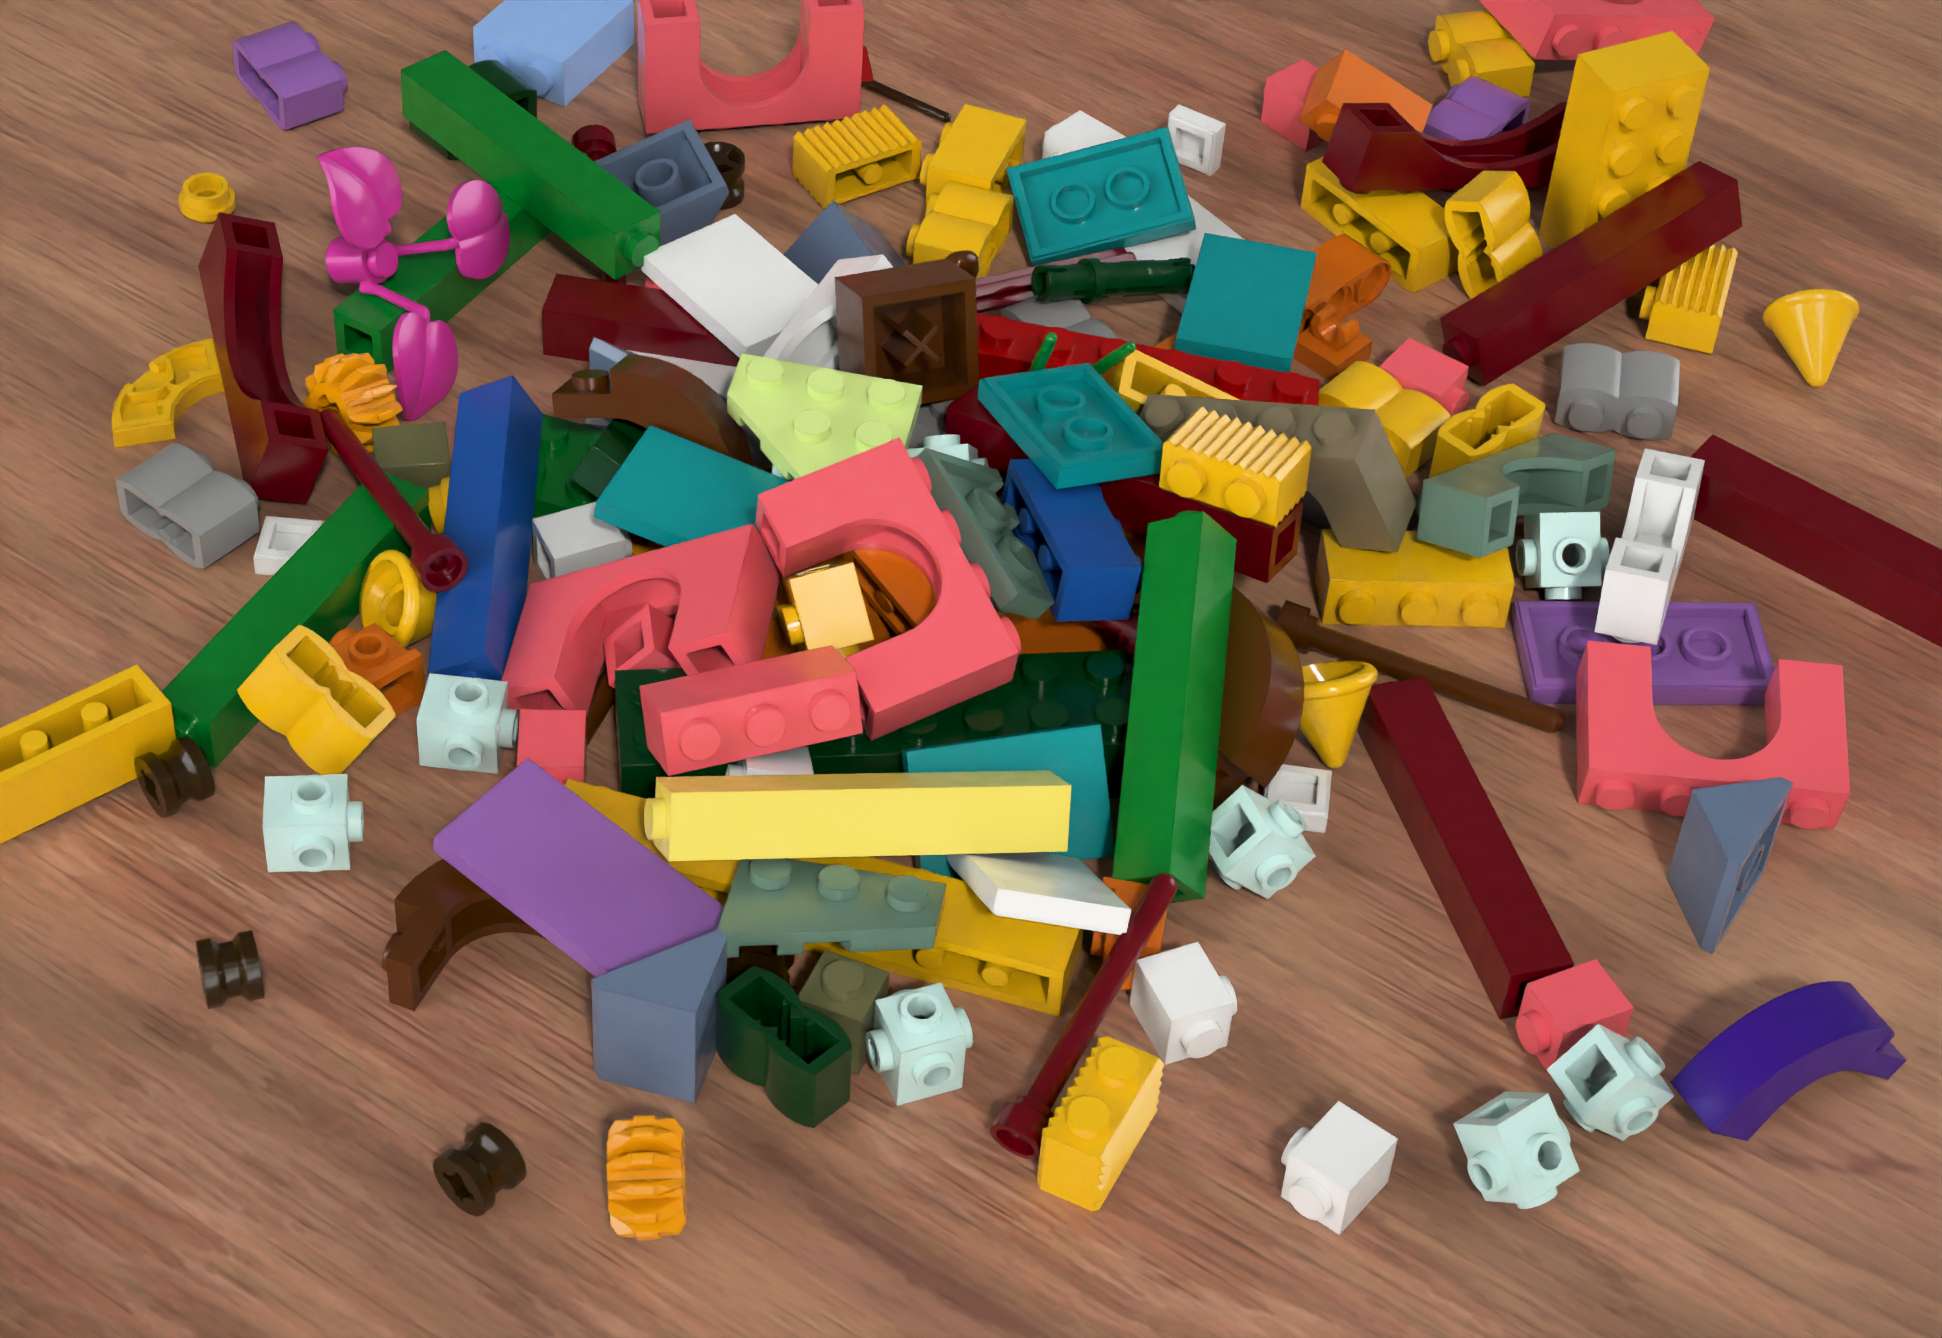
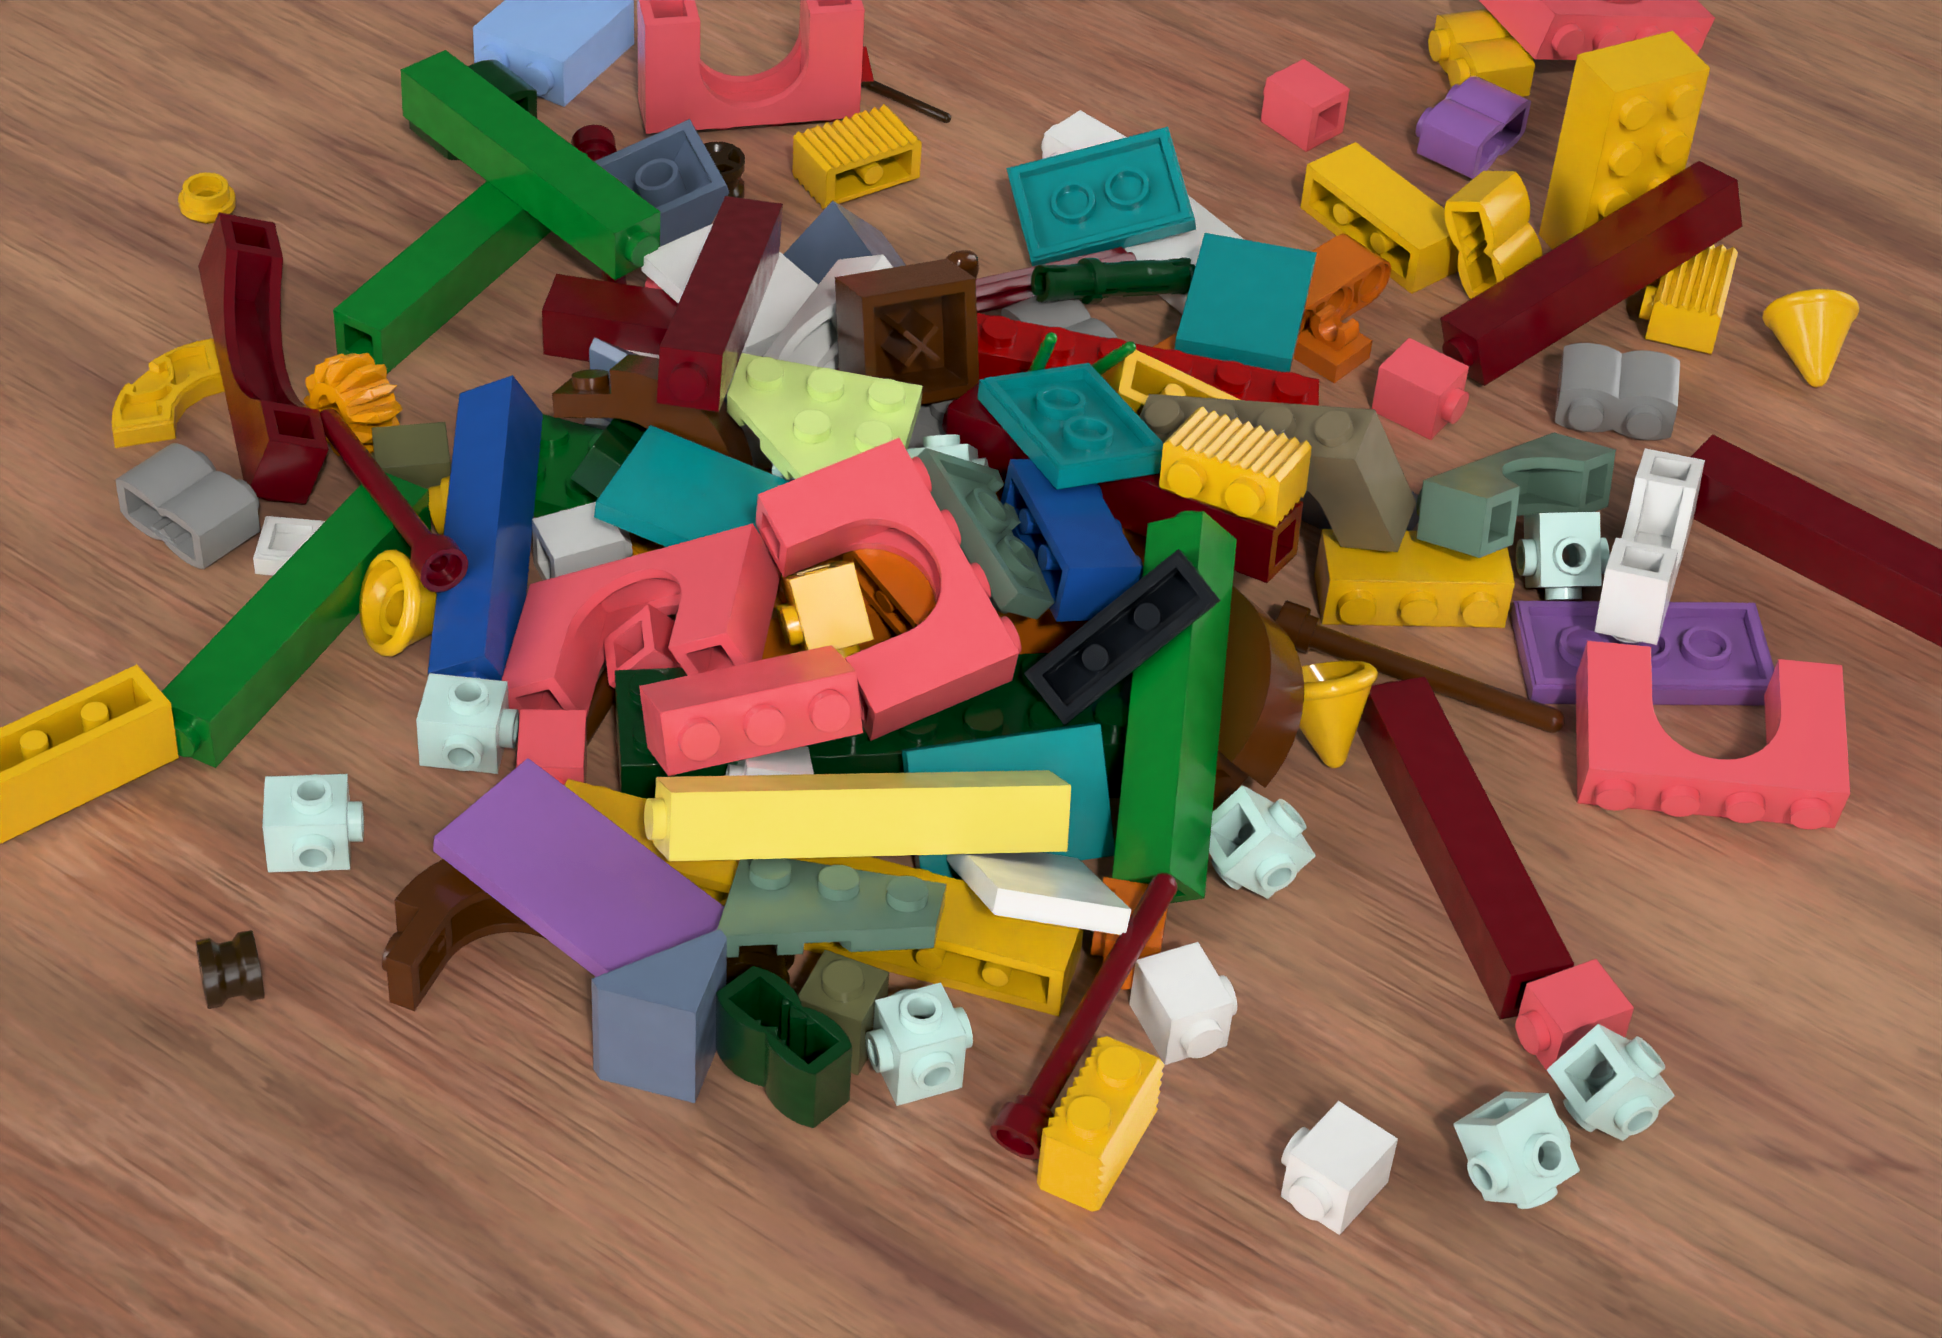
(174, 776): dark brown wheel -> none
(289, 75): medium lavender brick -> none
(316, 702): yellow brick -> none
(363, 199): dark pink plant -> none
(383, 662): orange brick -> none
(479, 1169): dark brown wheel -> none
(646, 1177): light orange gear -> none
(719, 304): none -> dark red brick
(963, 220): yellow brick -> none
(975, 151): yellow brick -> none
(1122, 636): none -> black slope
(1196, 139): white tile -> none
(1305, 791): white tile -> none
(1353, 80): orange brick -> none
(1382, 151): dark red arch -> none
(1406, 414): yellow brick -> none
(1500, 421): yellow brick -> none
(1724, 852): sand blue slope -> none
(1780, 1051): dark purple arch -> none

